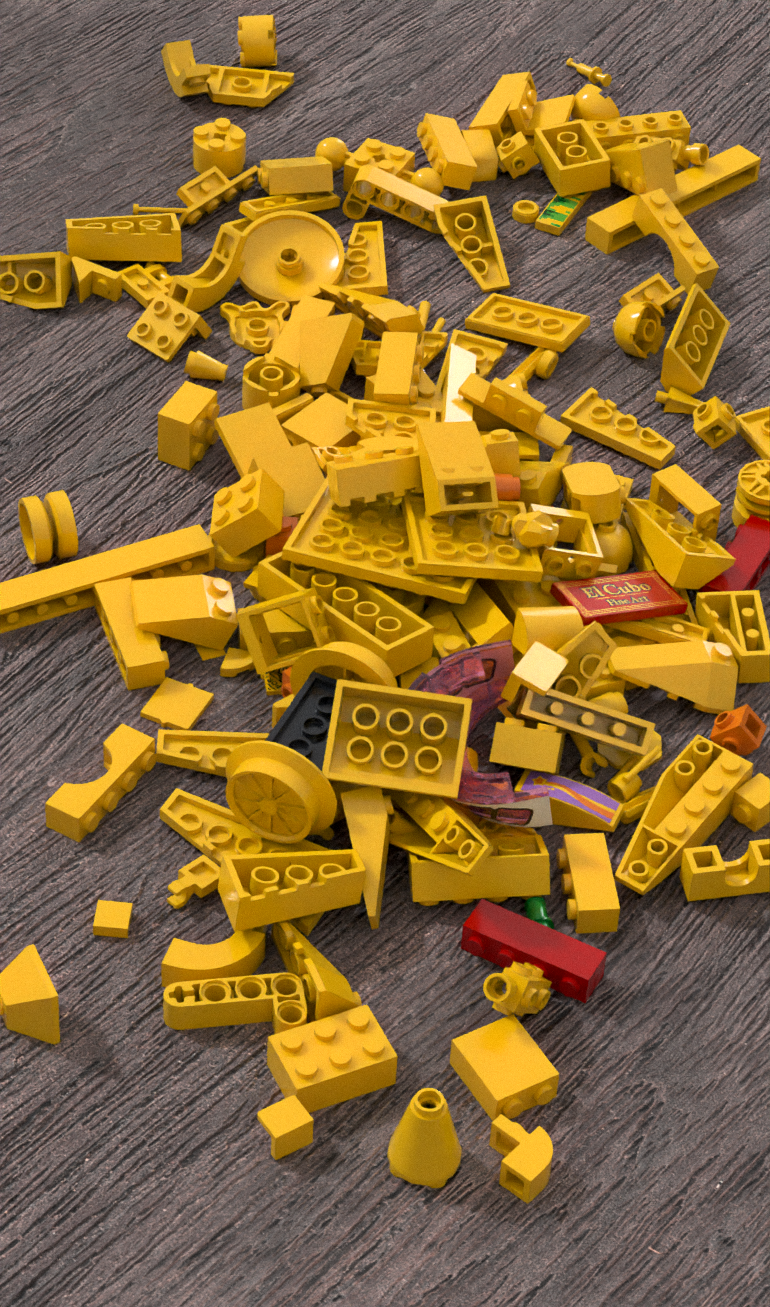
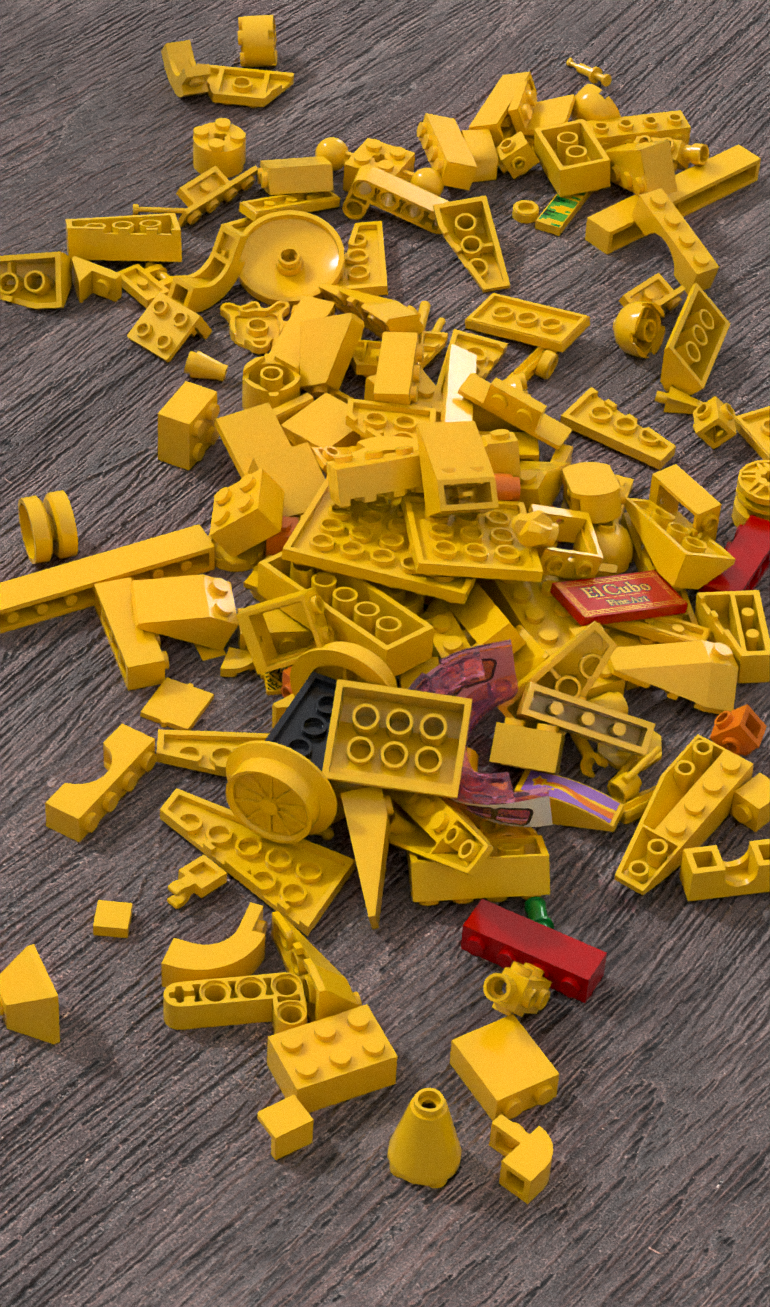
(288, 885): yellow wedge -> none
(501, 525): yellow hand -> none
(536, 671): yellow panel -> none
(546, 625): yellow brick -> none
(588, 883): yellow brick -> none

